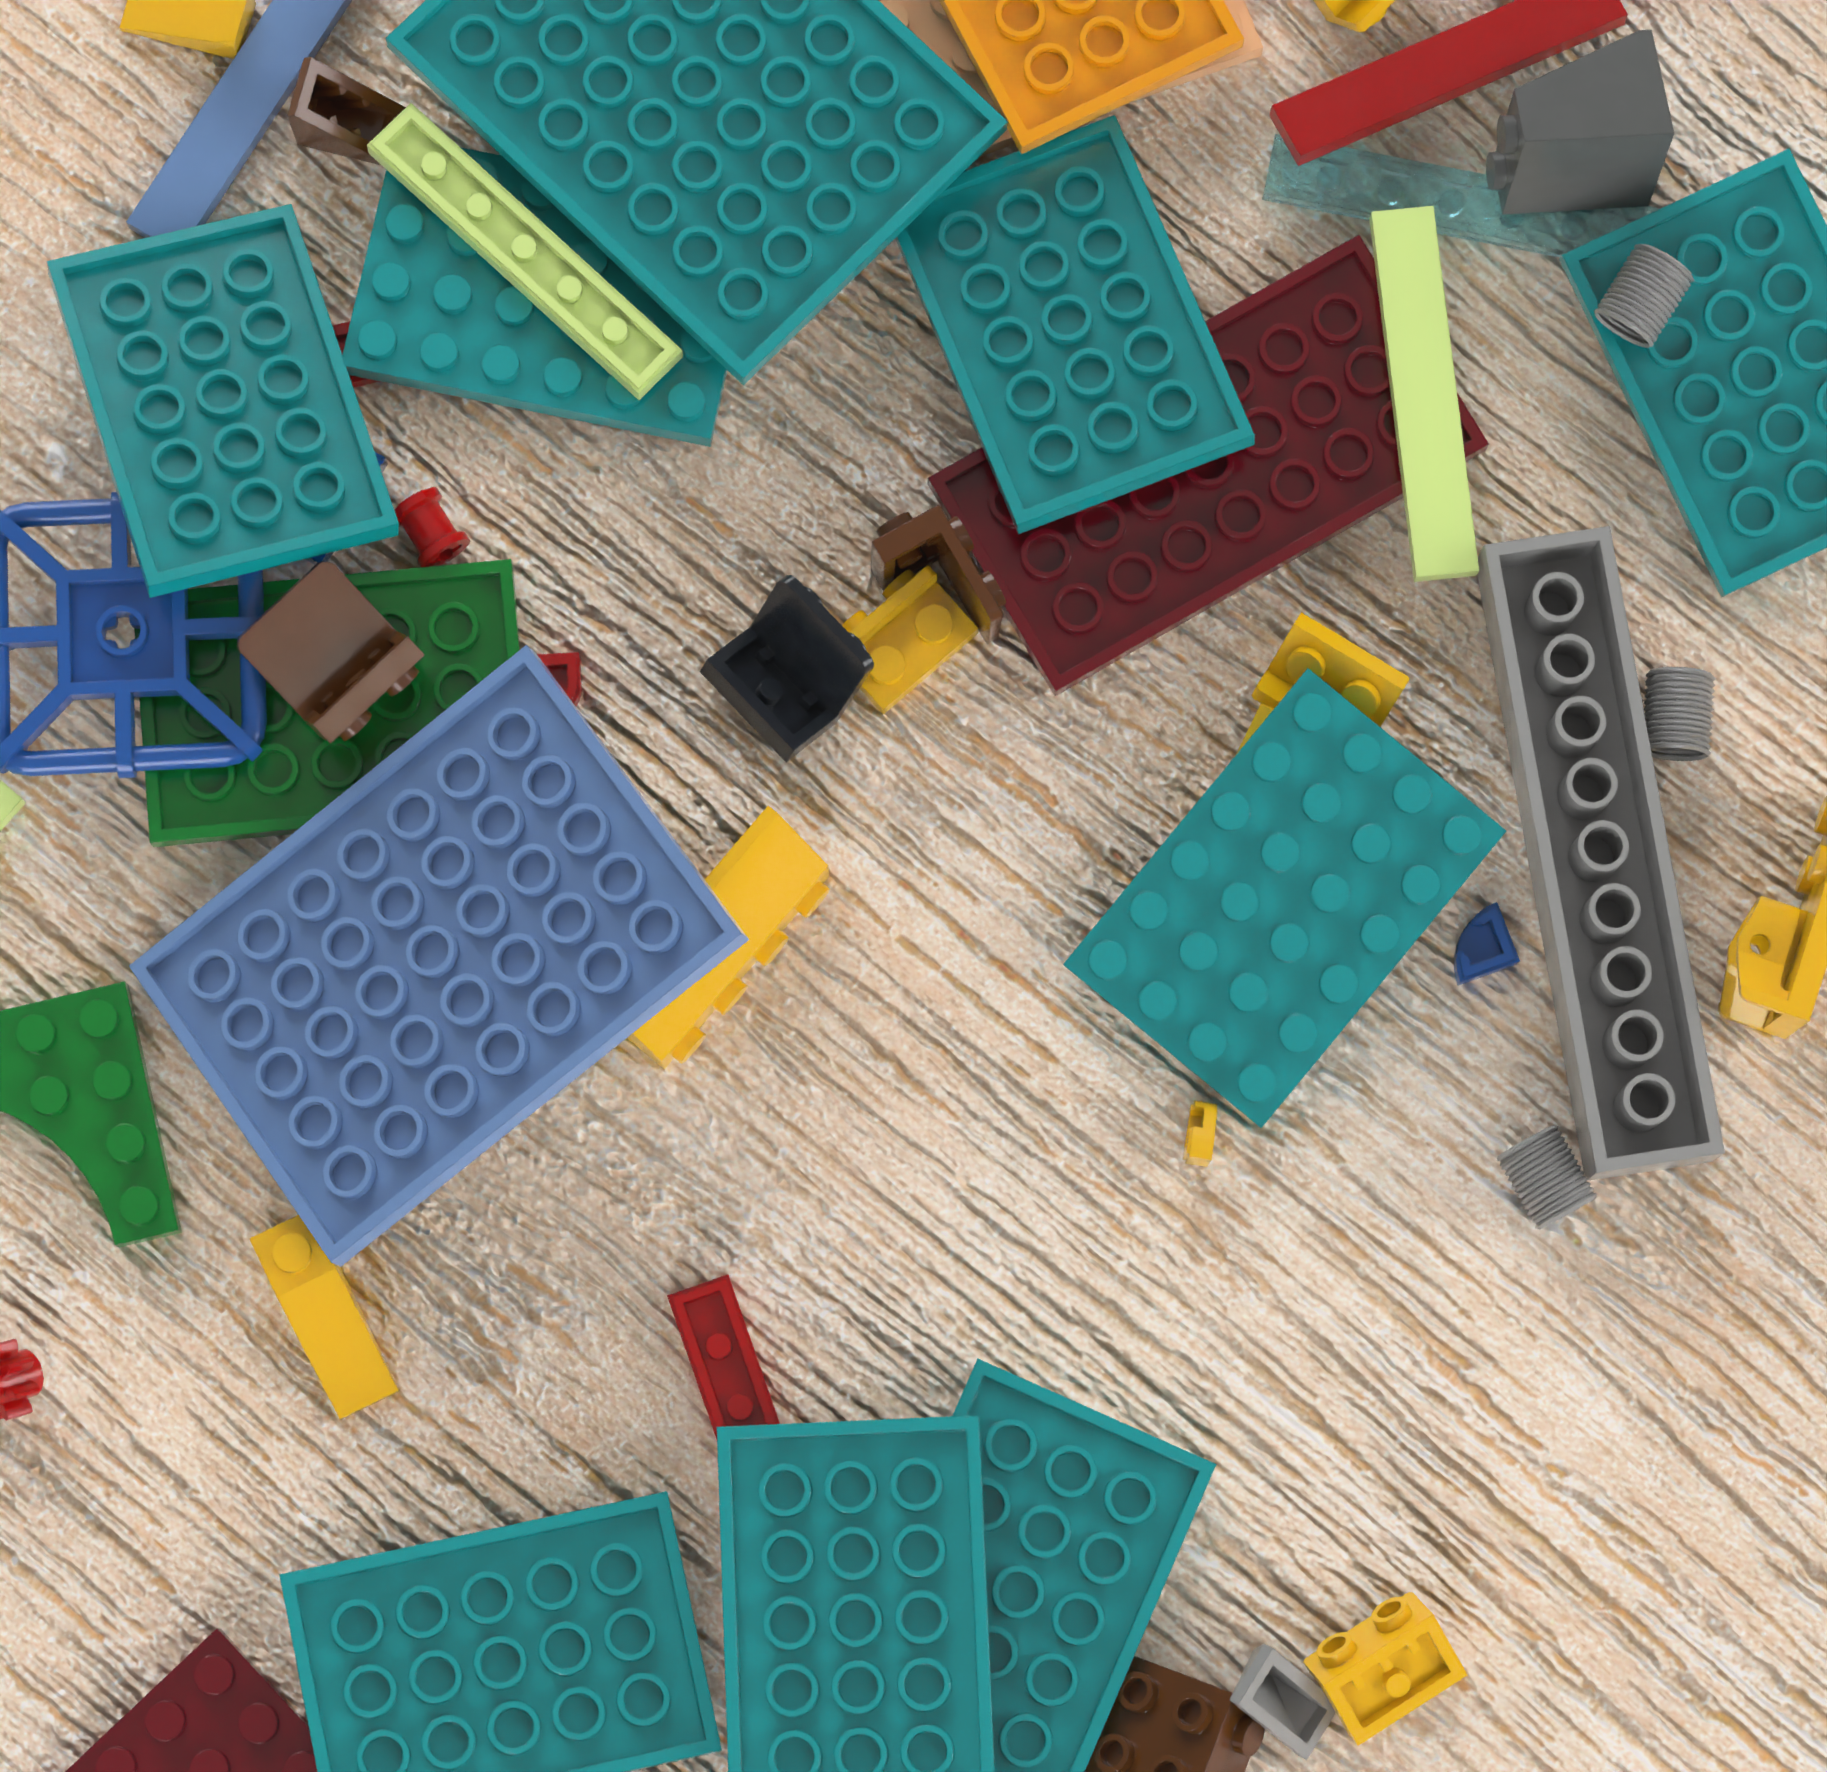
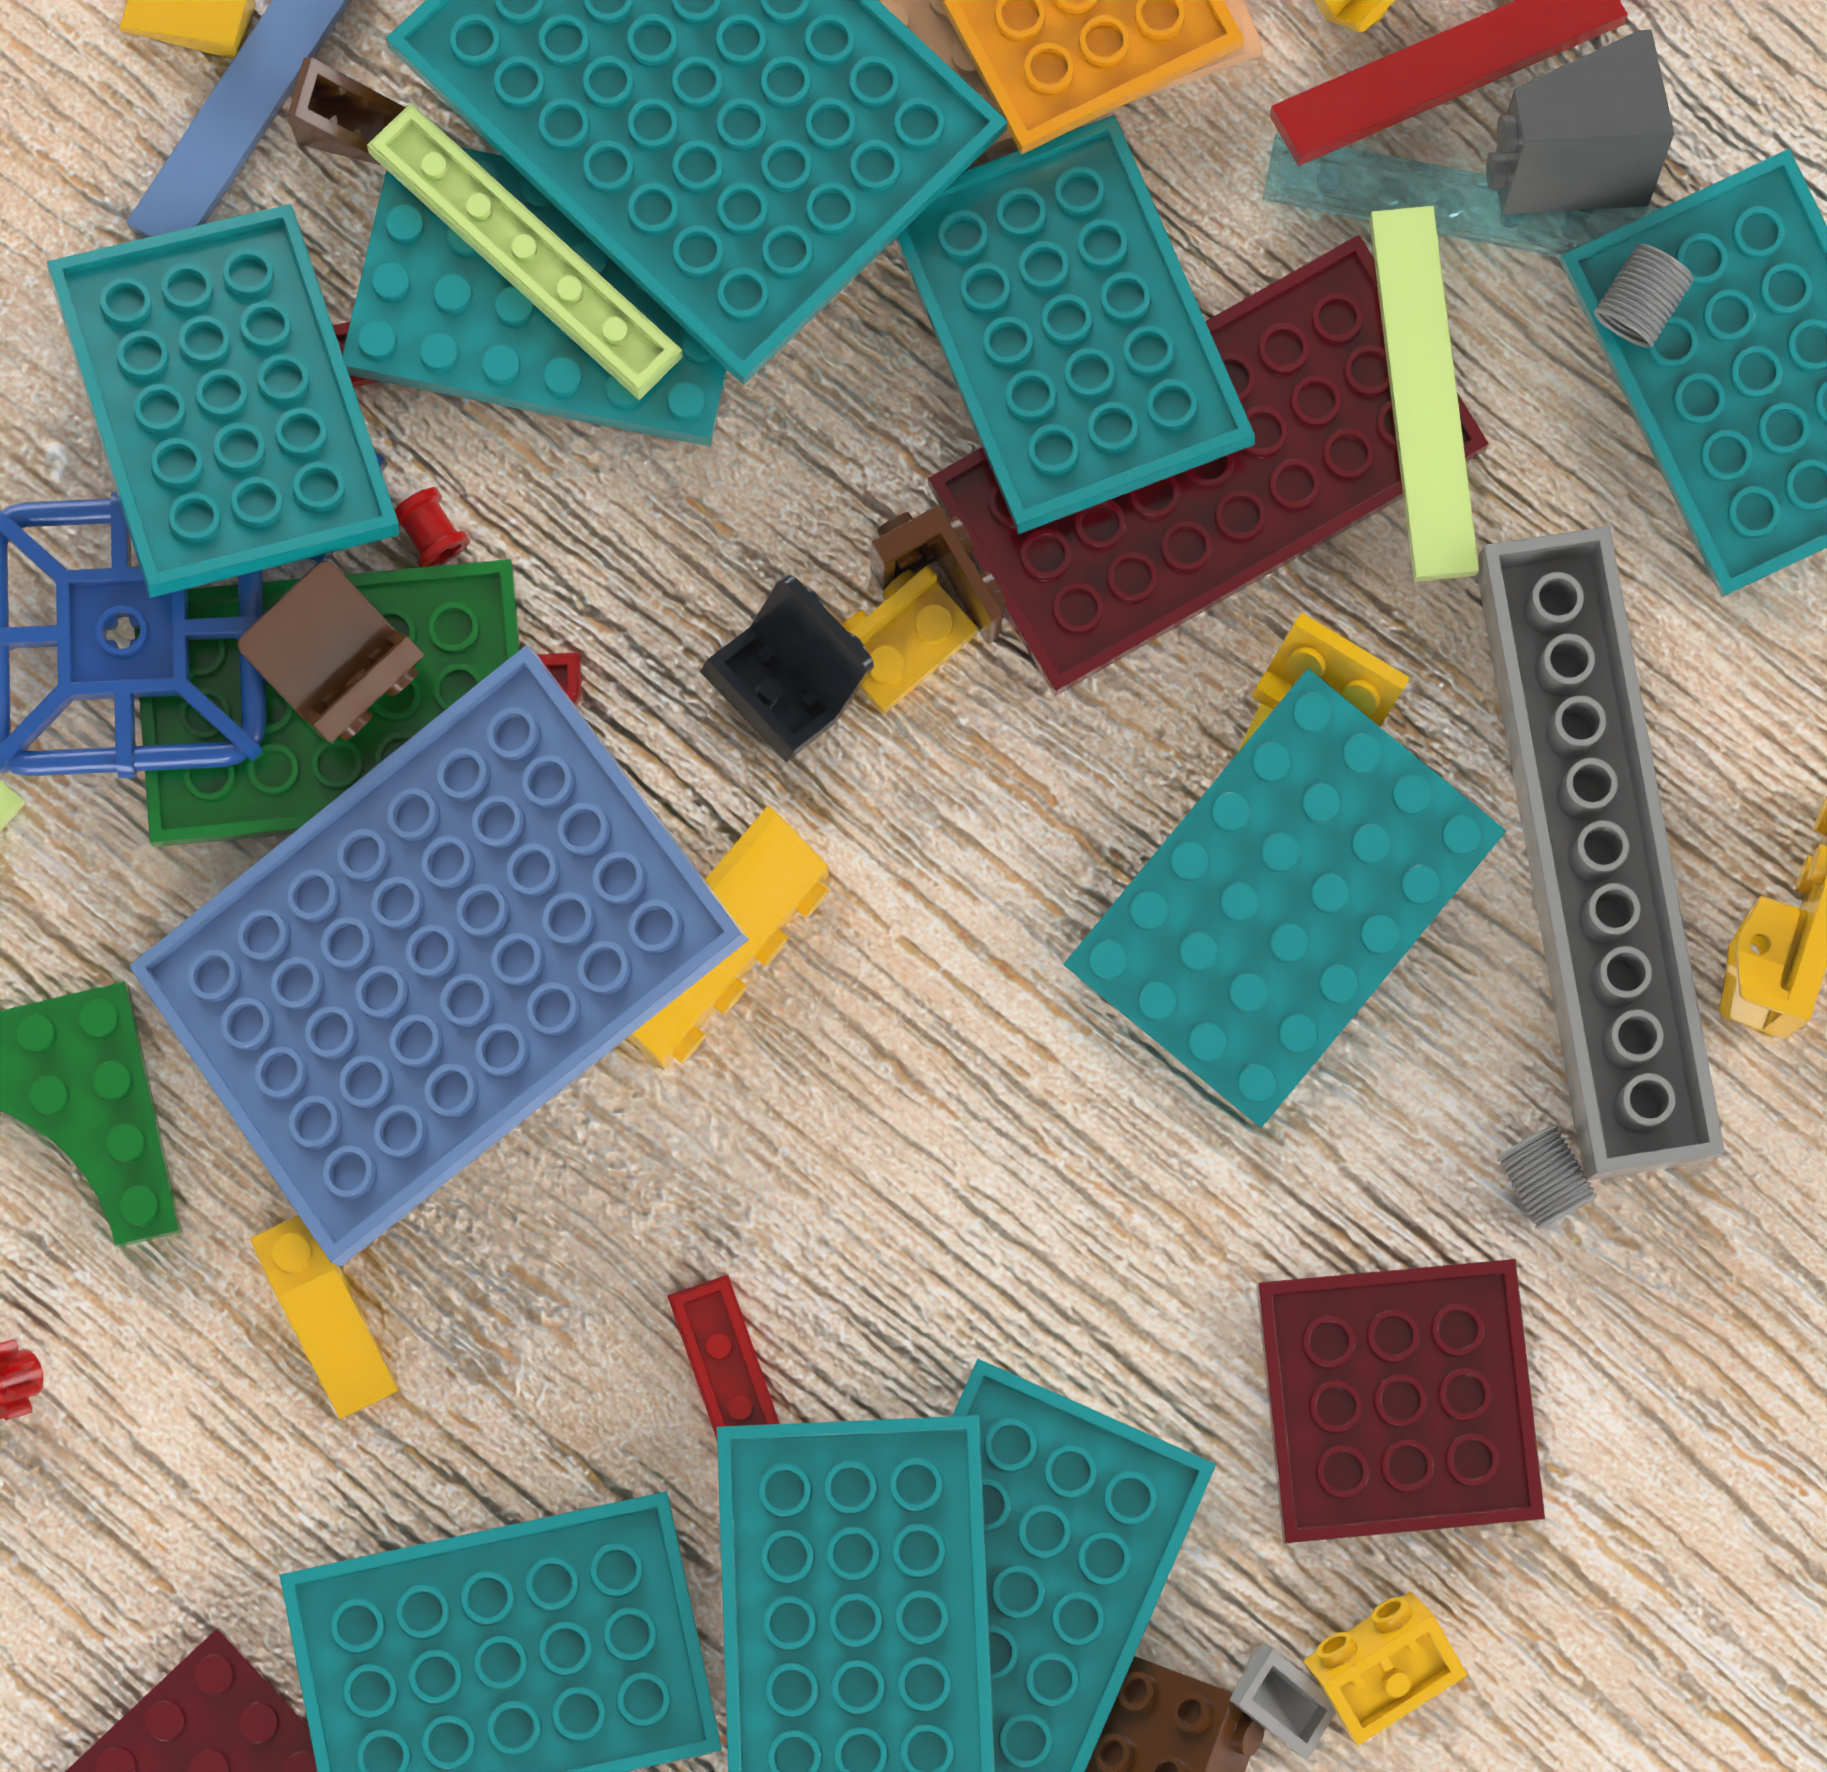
(1200, 1133): yellow tile -> none
(1400, 1401): none -> dark red plate
(1484, 946): blue tile -> none
(1679, 712): light grey piece -> none

